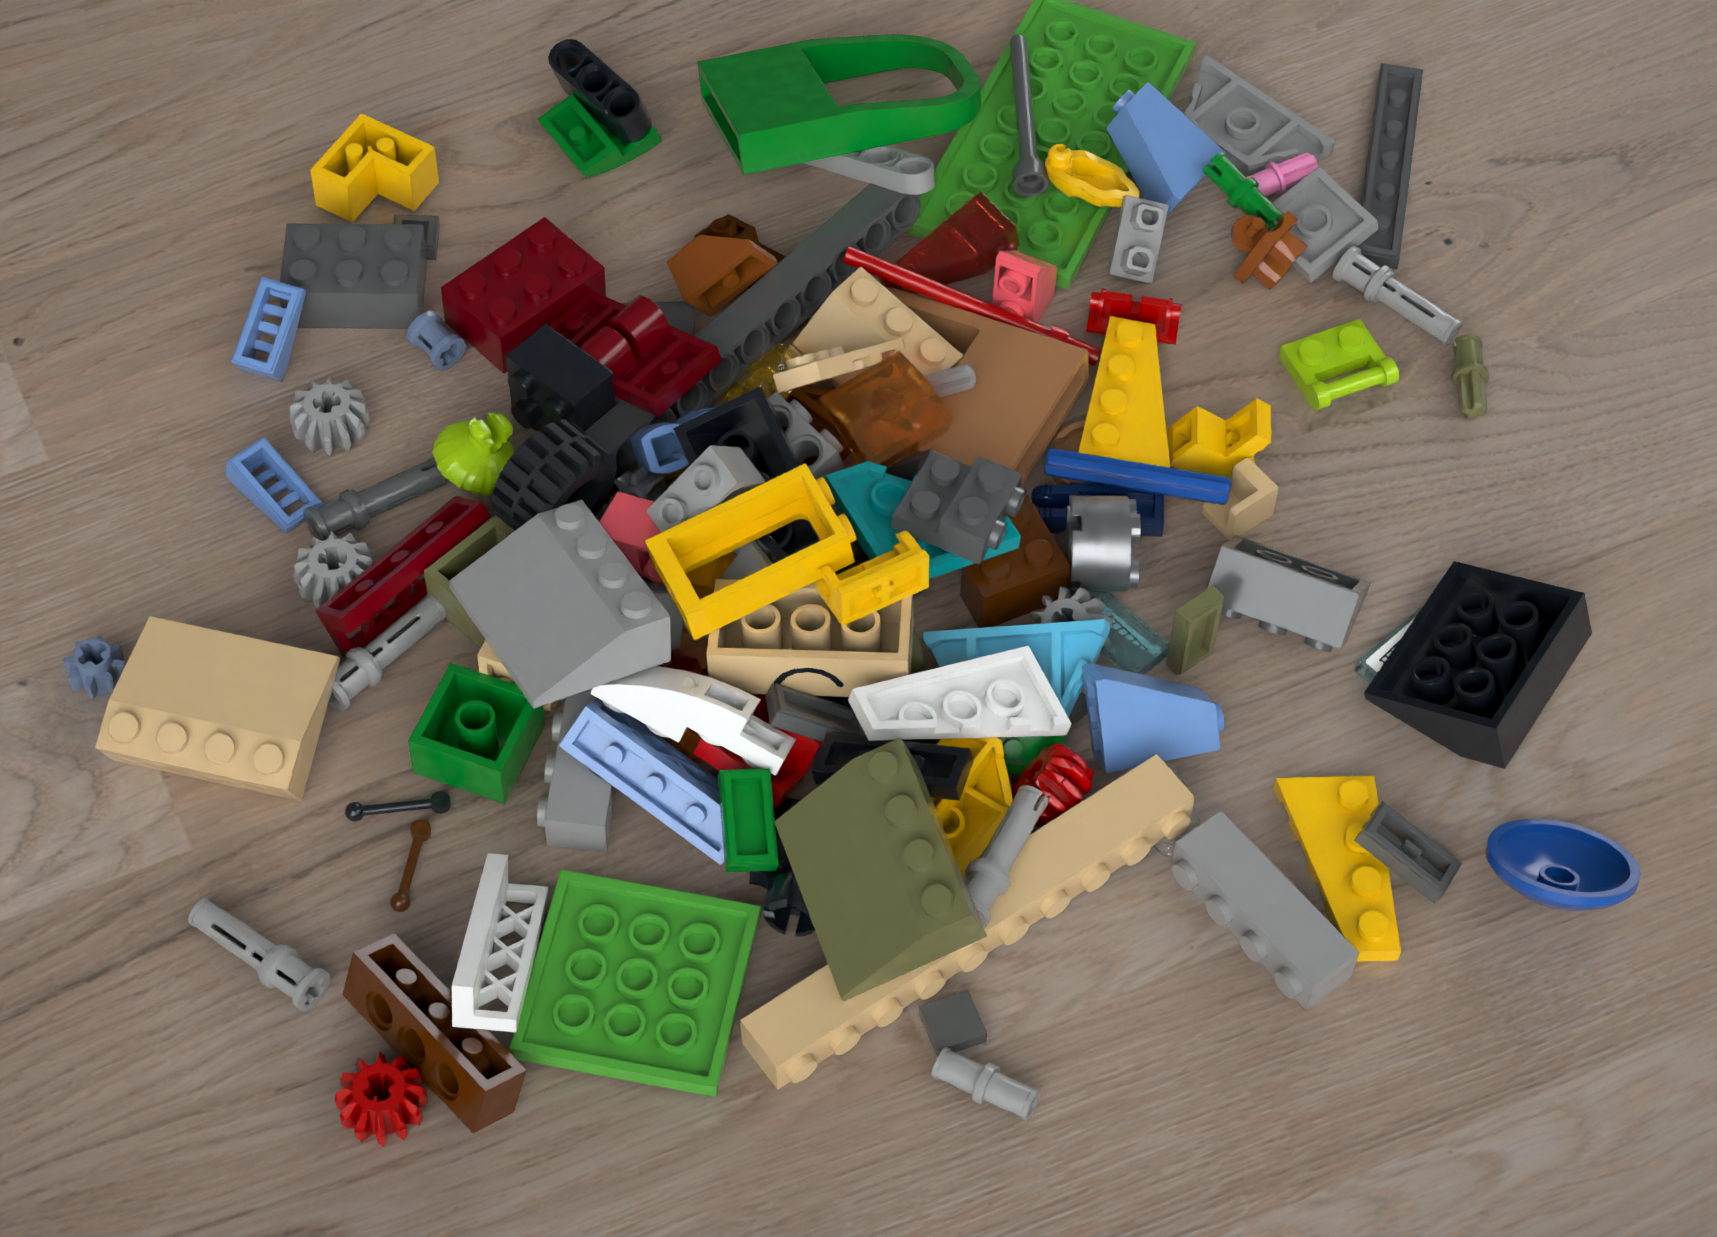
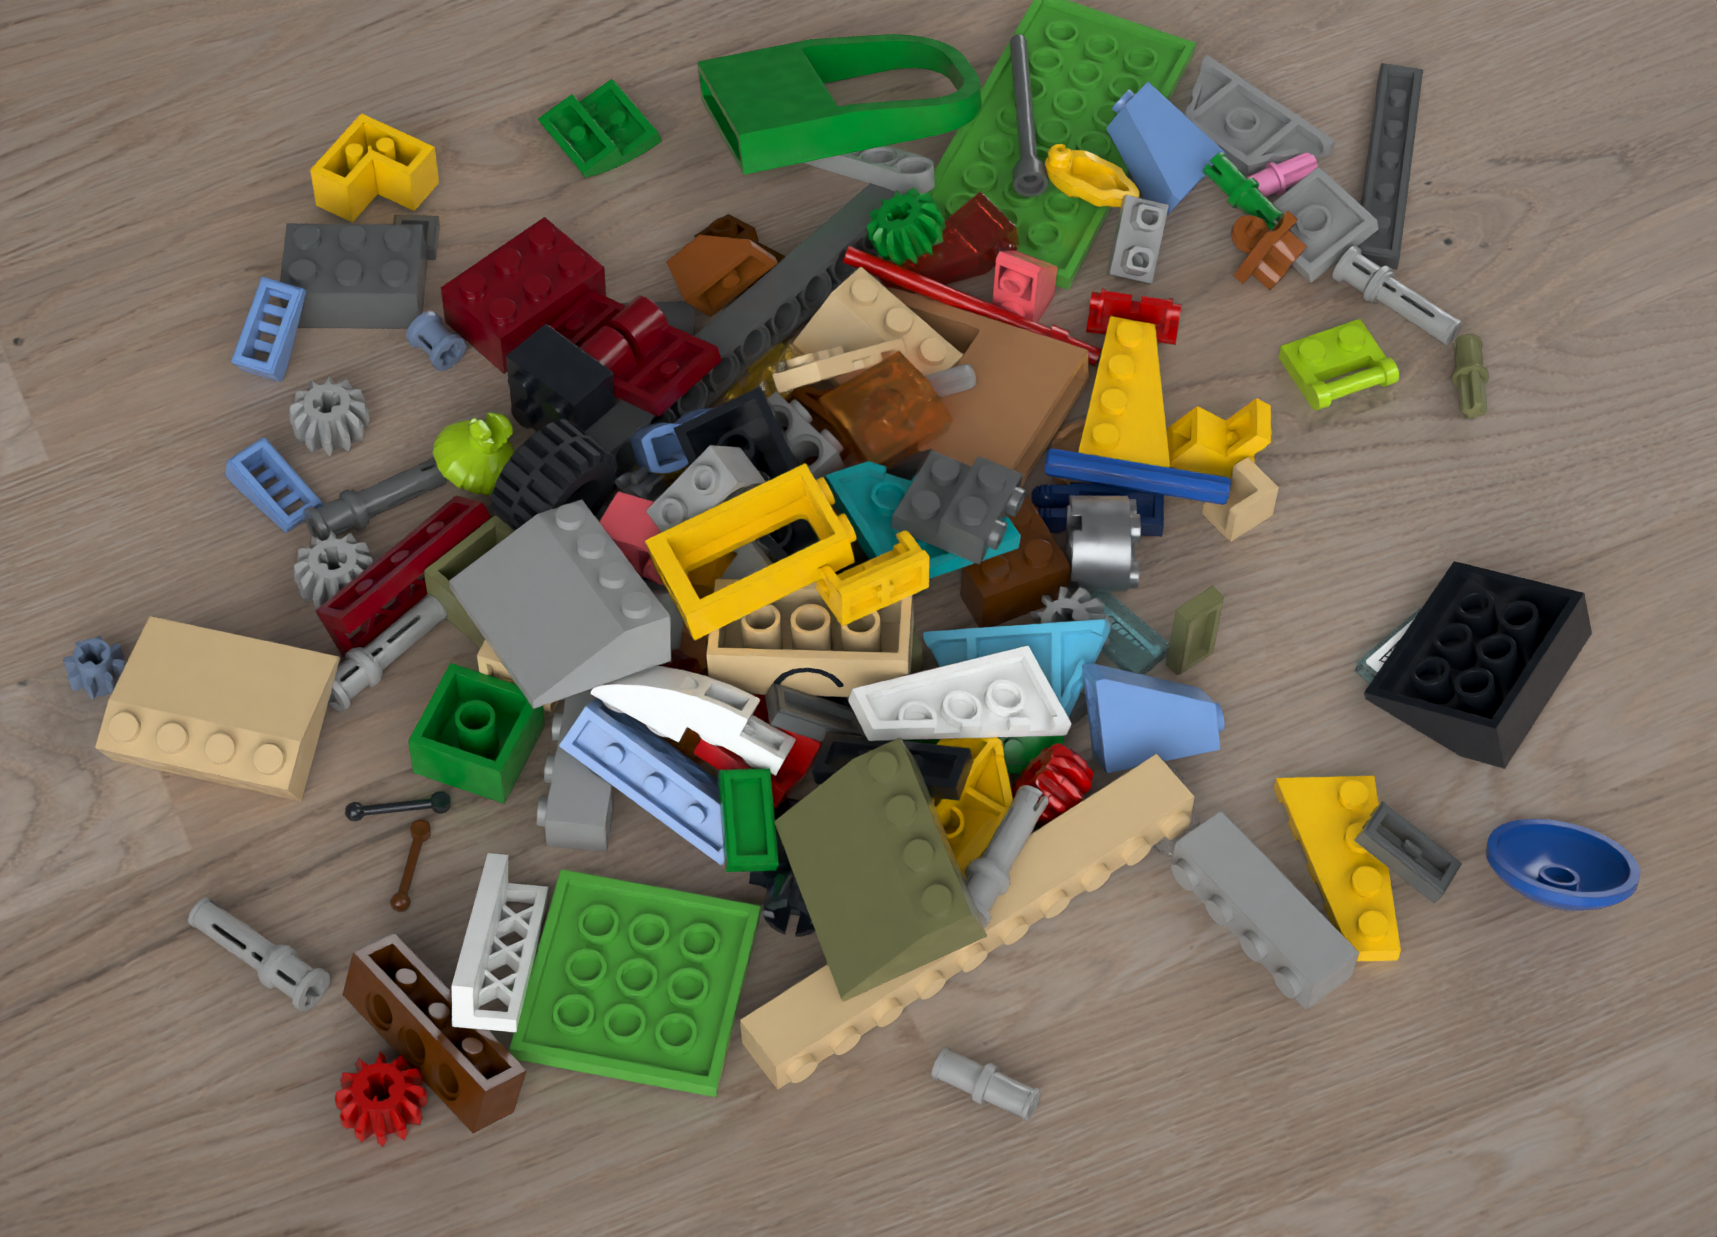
(600, 90): black beam -> none
(906, 226): none -> green gear
(953, 1023): dark grey tile -> none
(1287, 593): slope -> none

